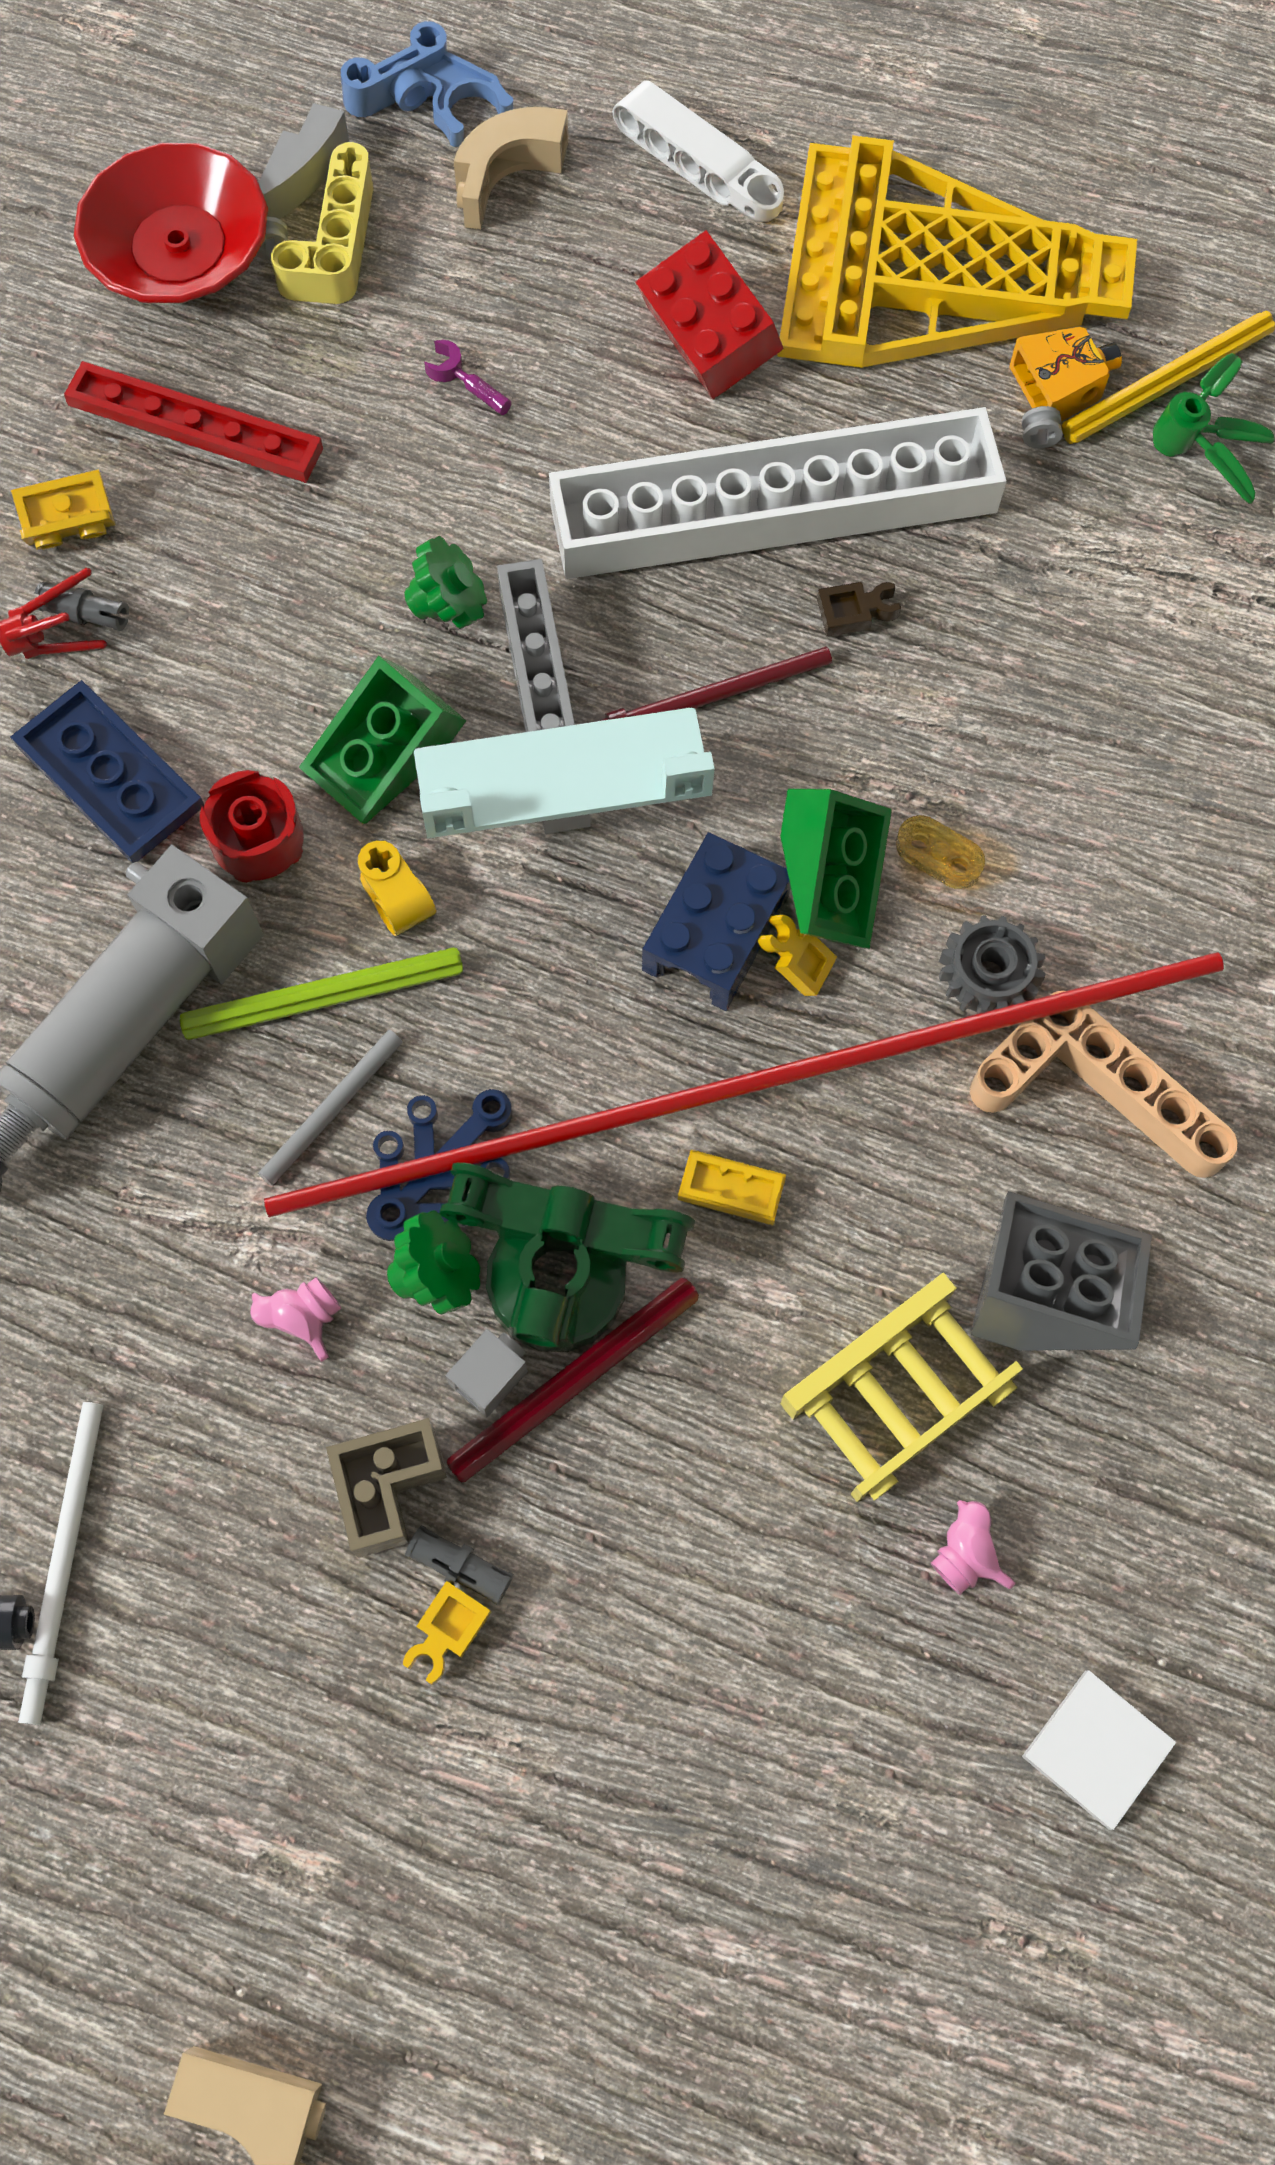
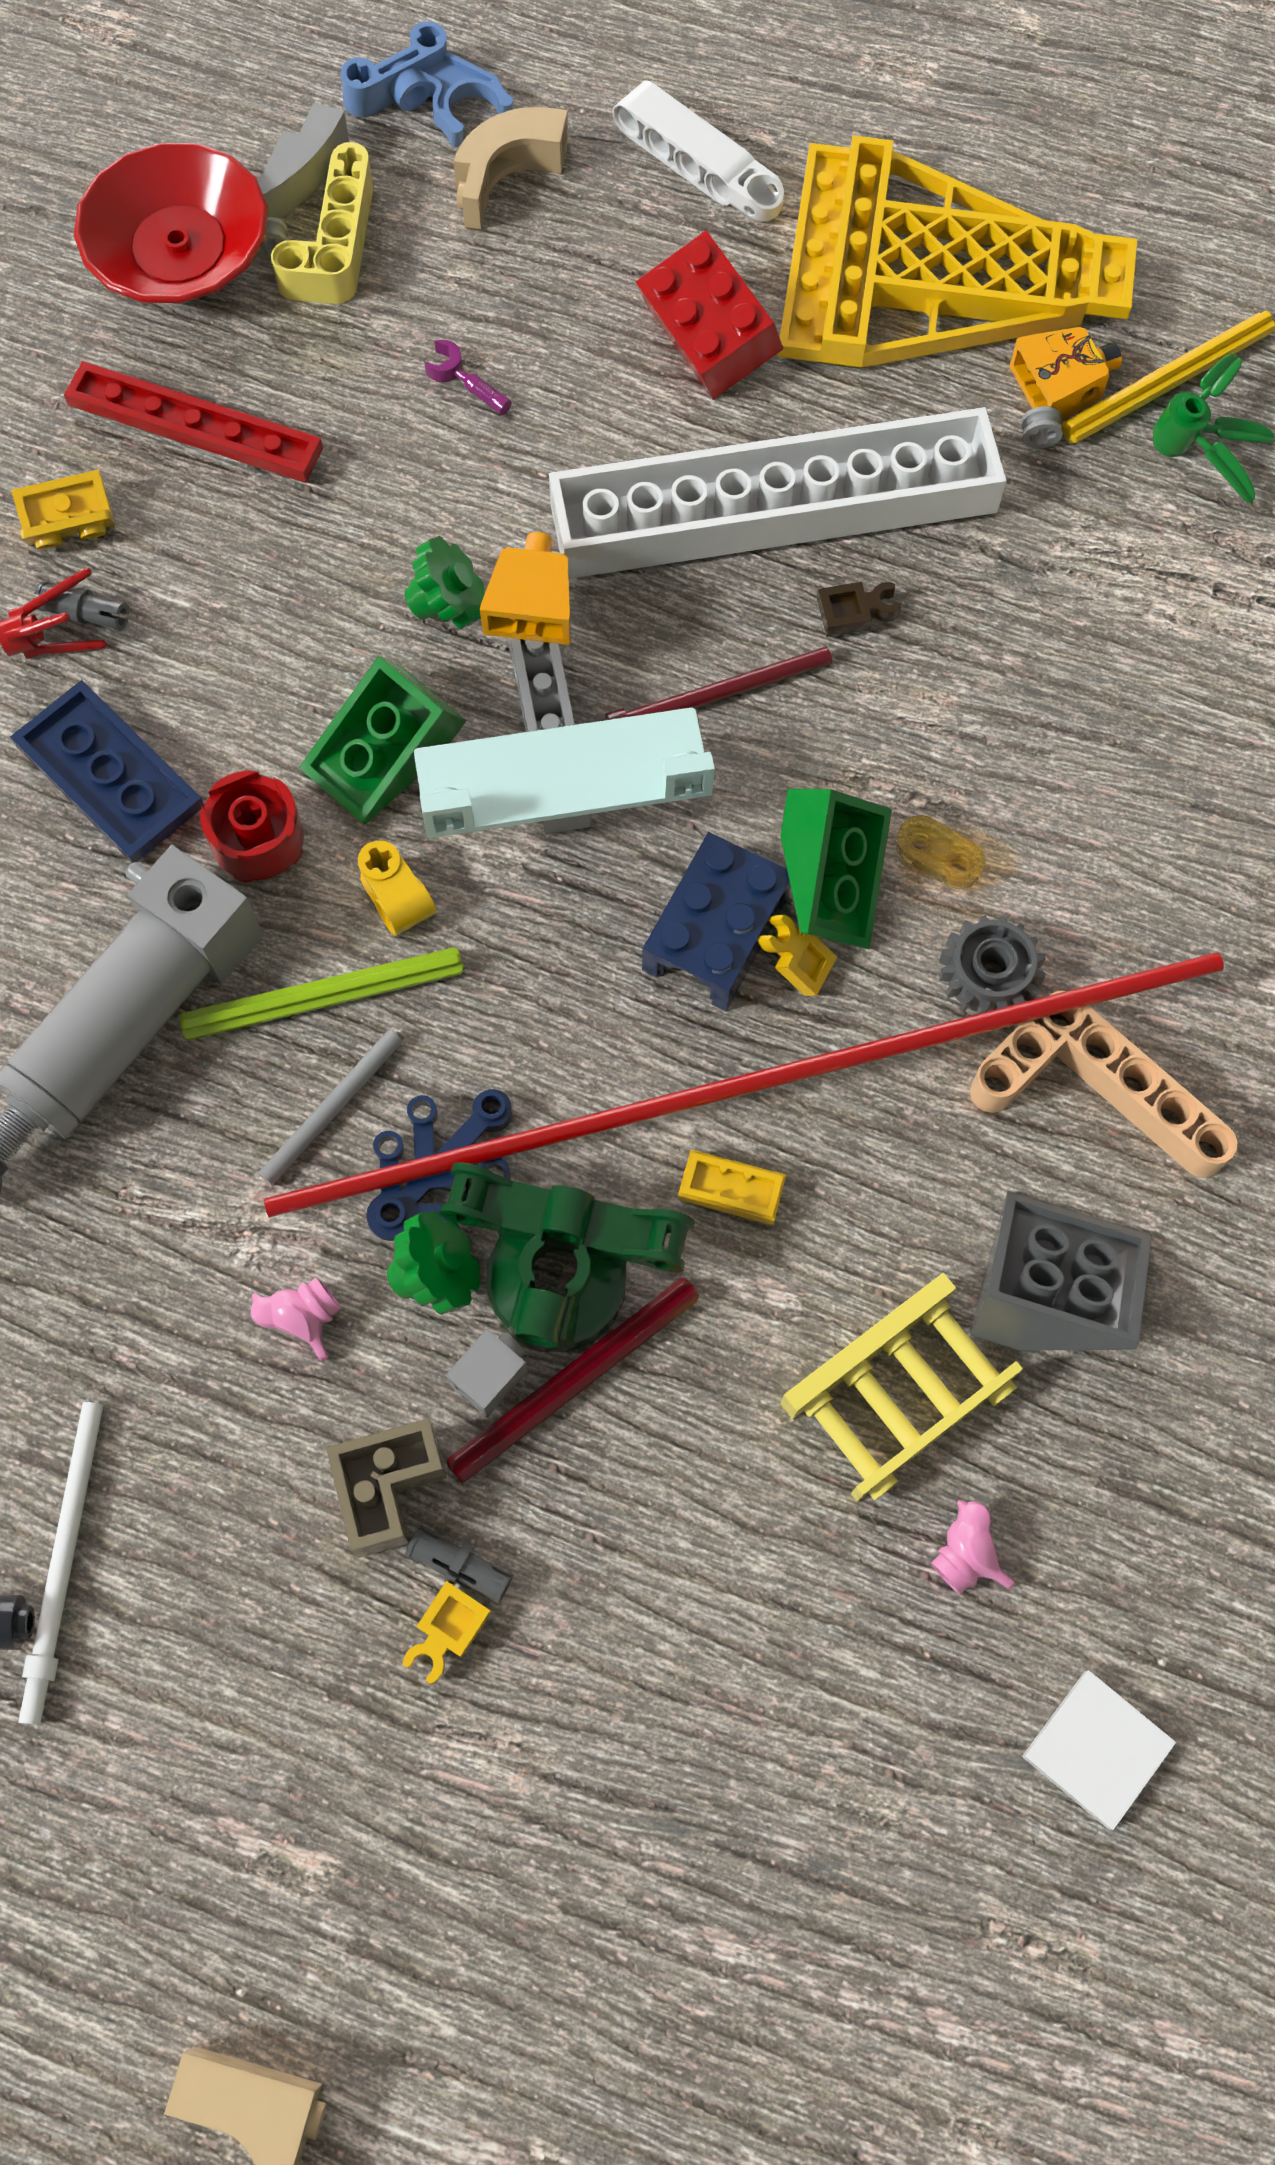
(529, 594): none -> light orange torso

